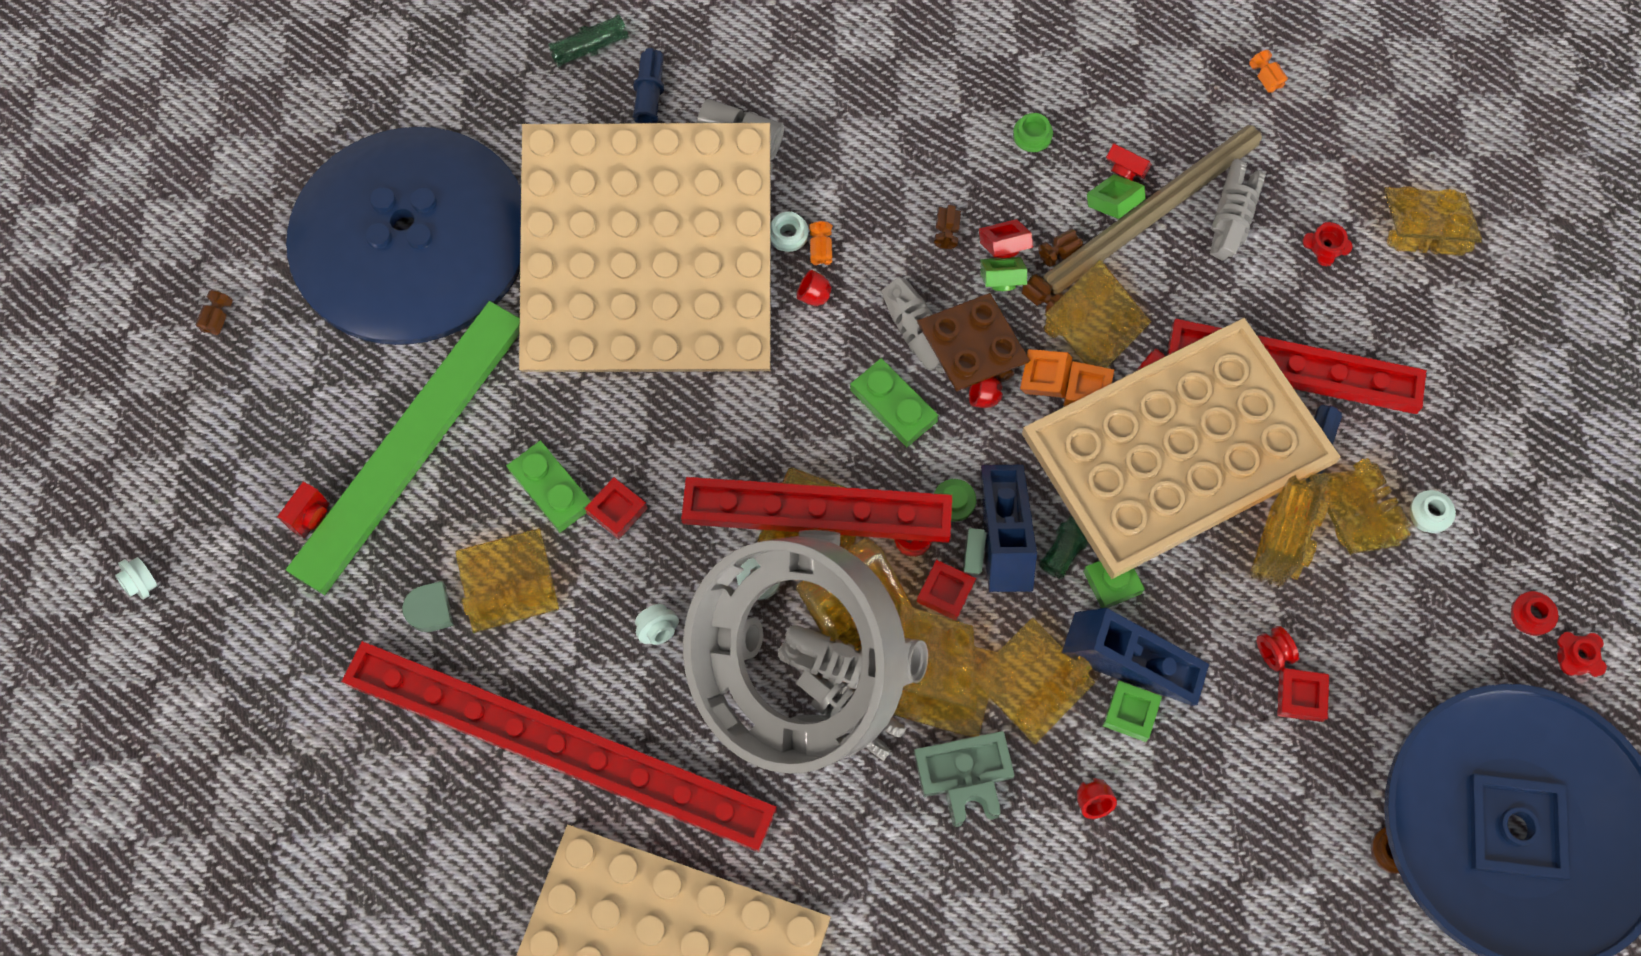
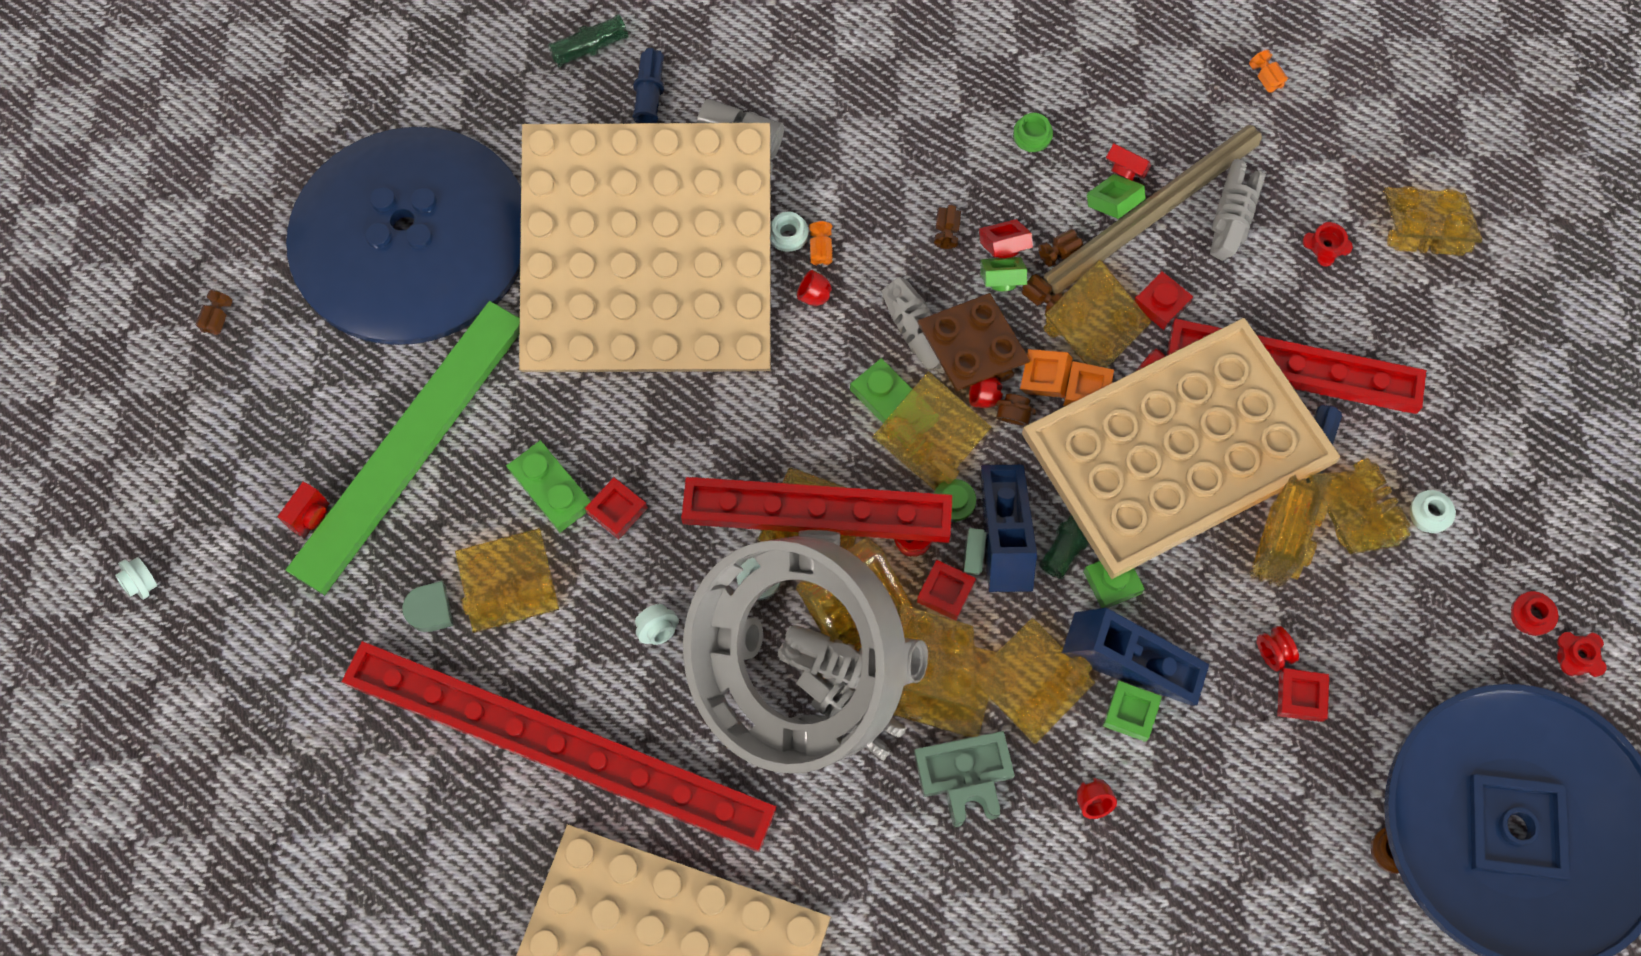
(932, 431): none -> clear yellow hinge
(1015, 410): none -> reddish brown plate
(1163, 300): none -> red plate

